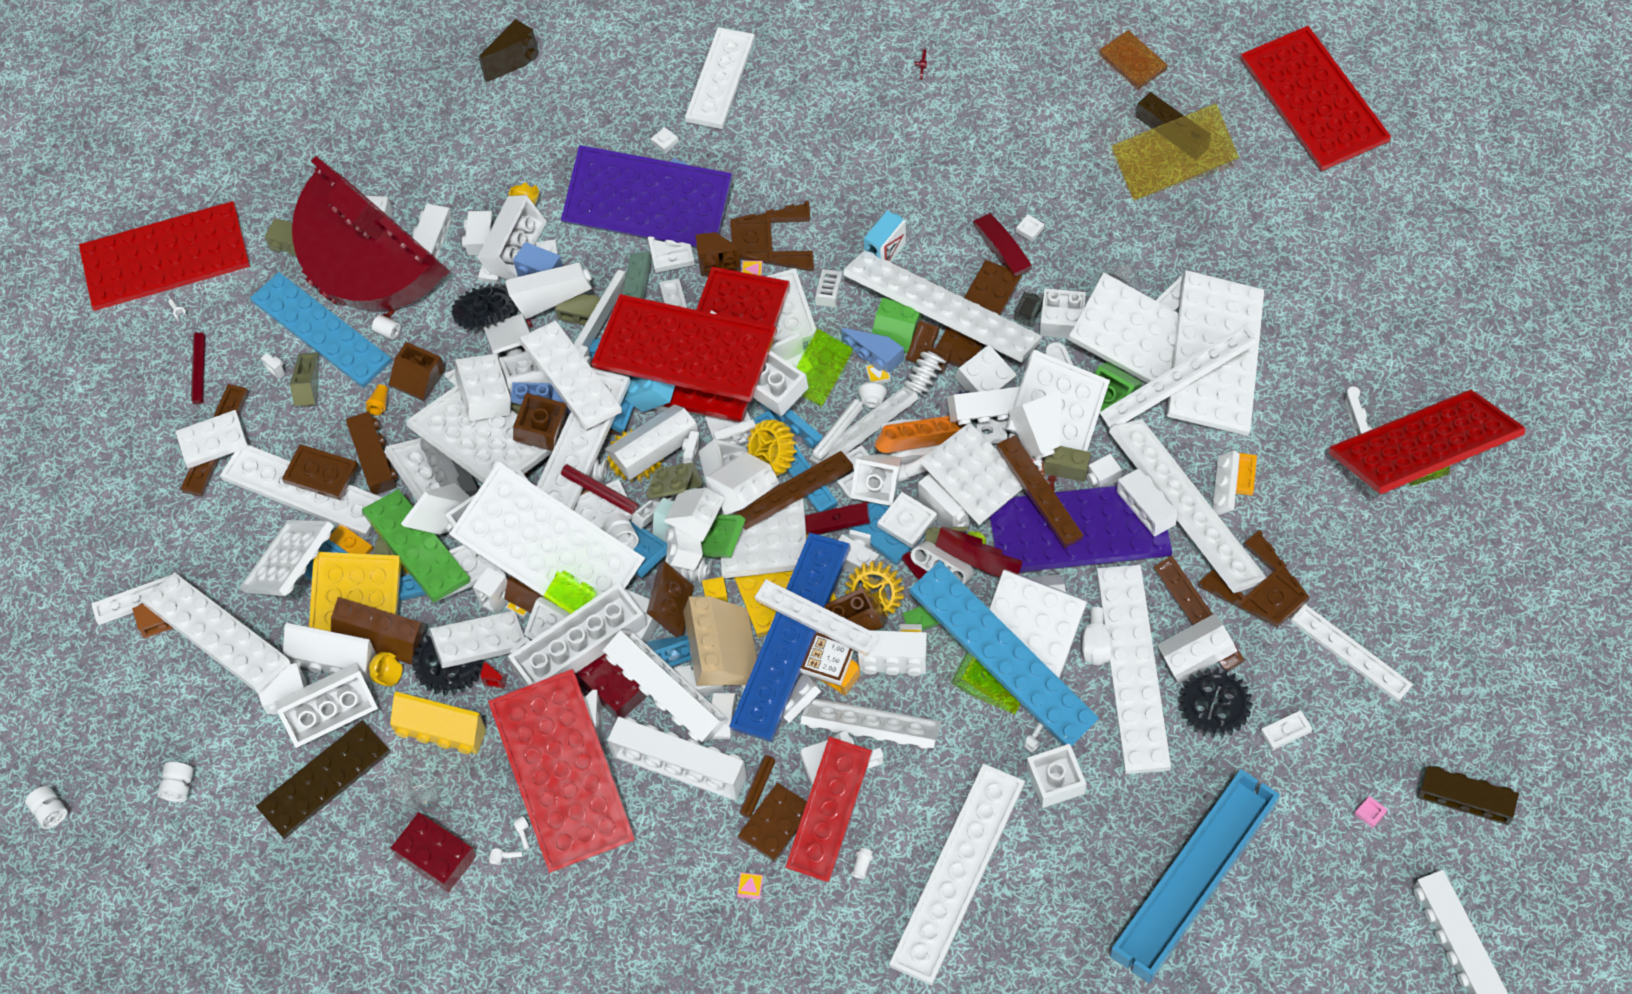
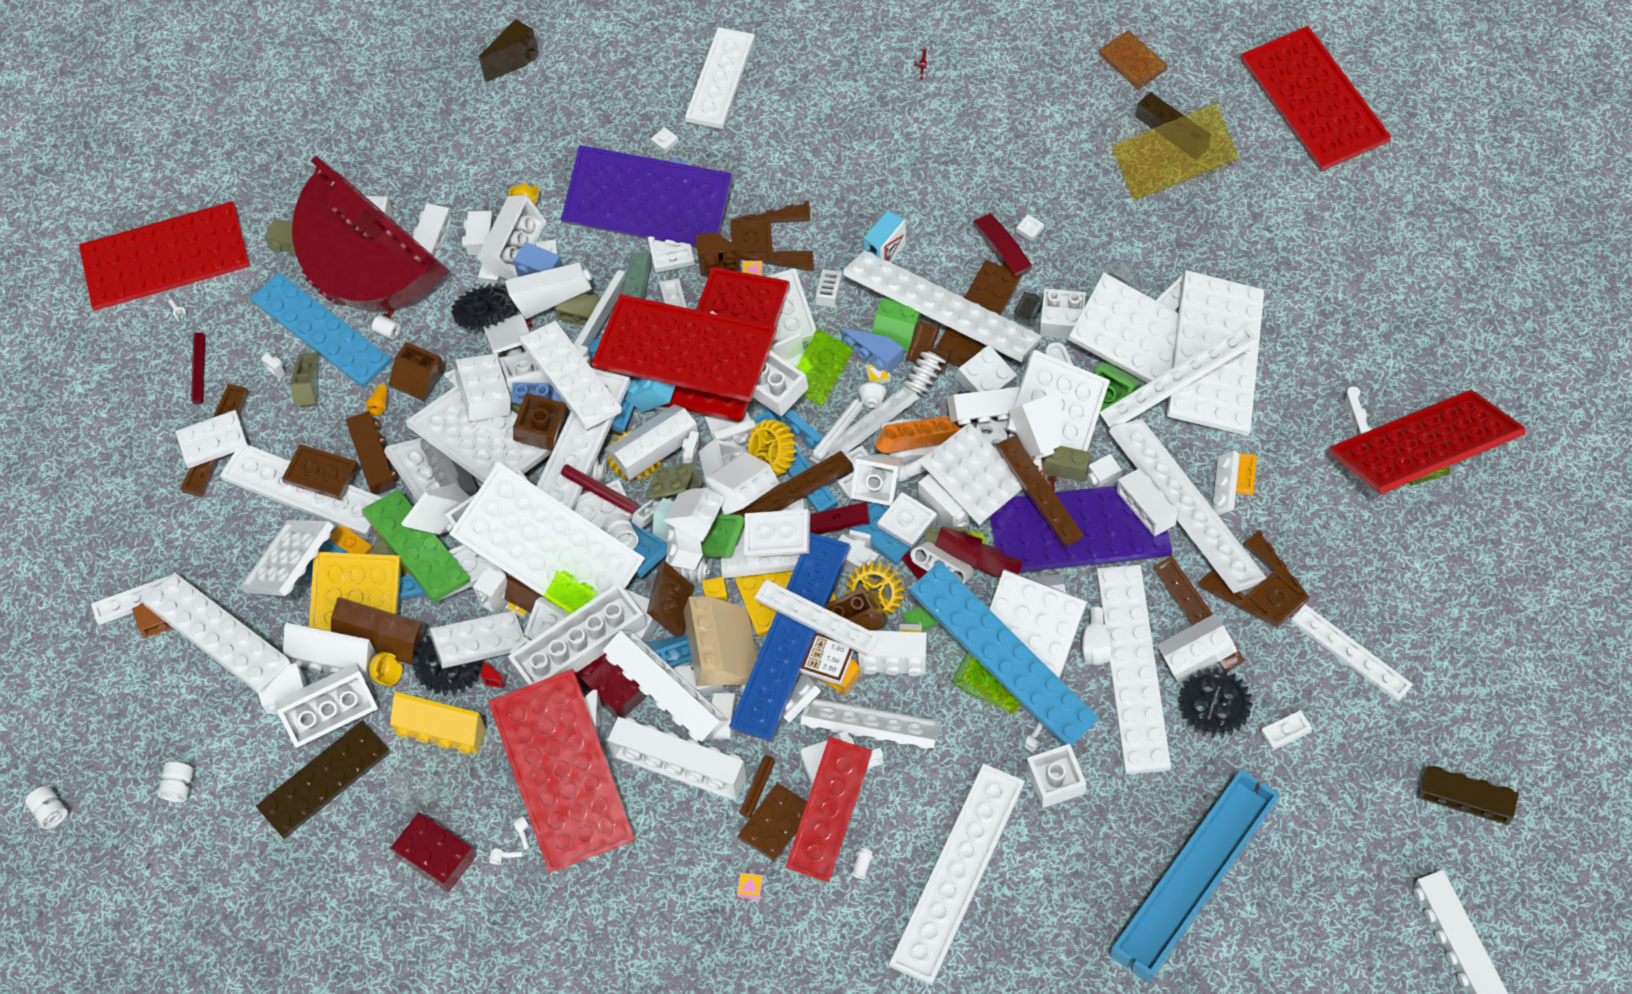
(777, 533): none -> white plate
(1371, 811): bright pink tile -> none

